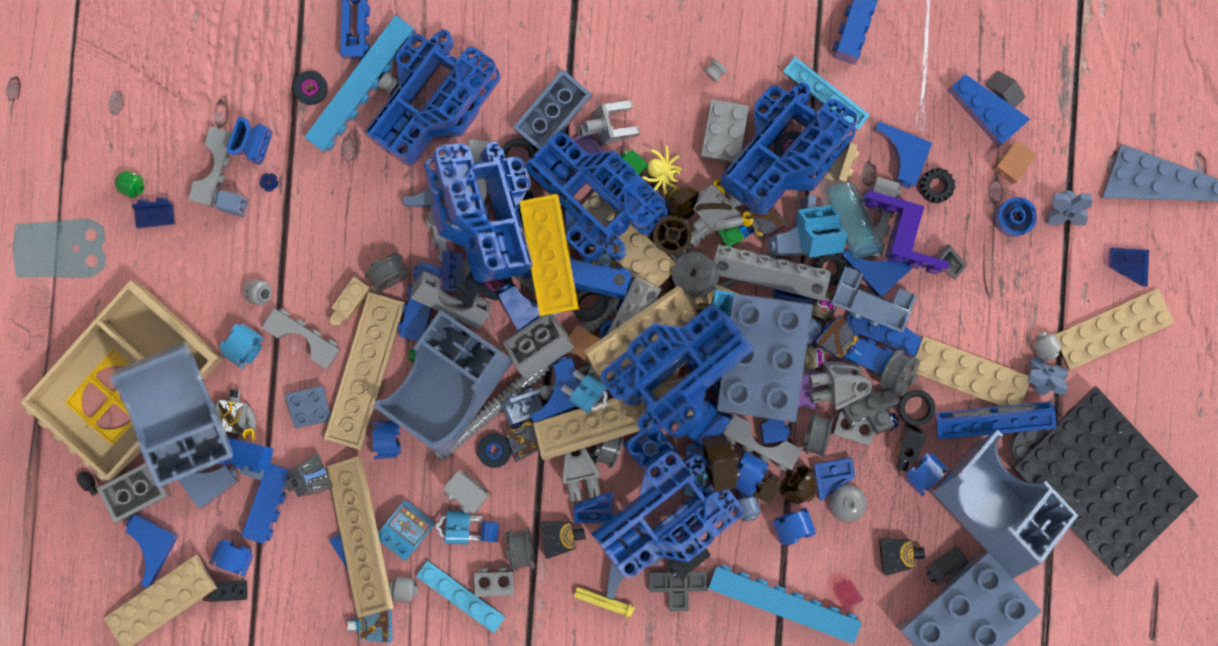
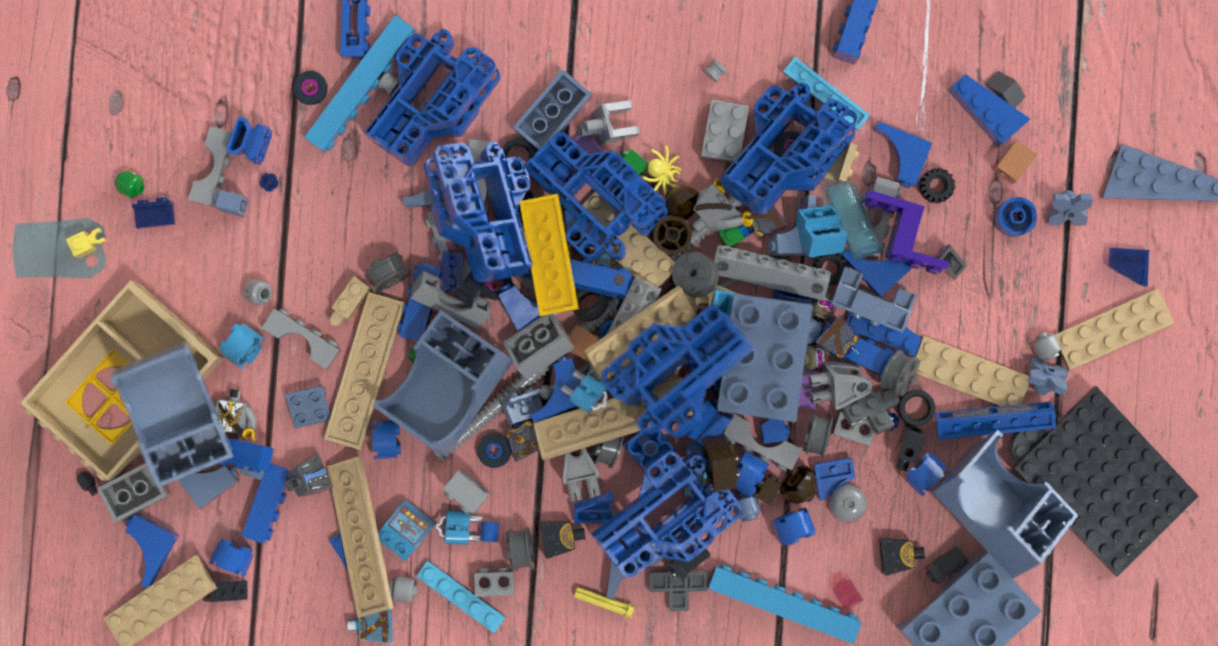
(83, 243): none -> light yellow brick

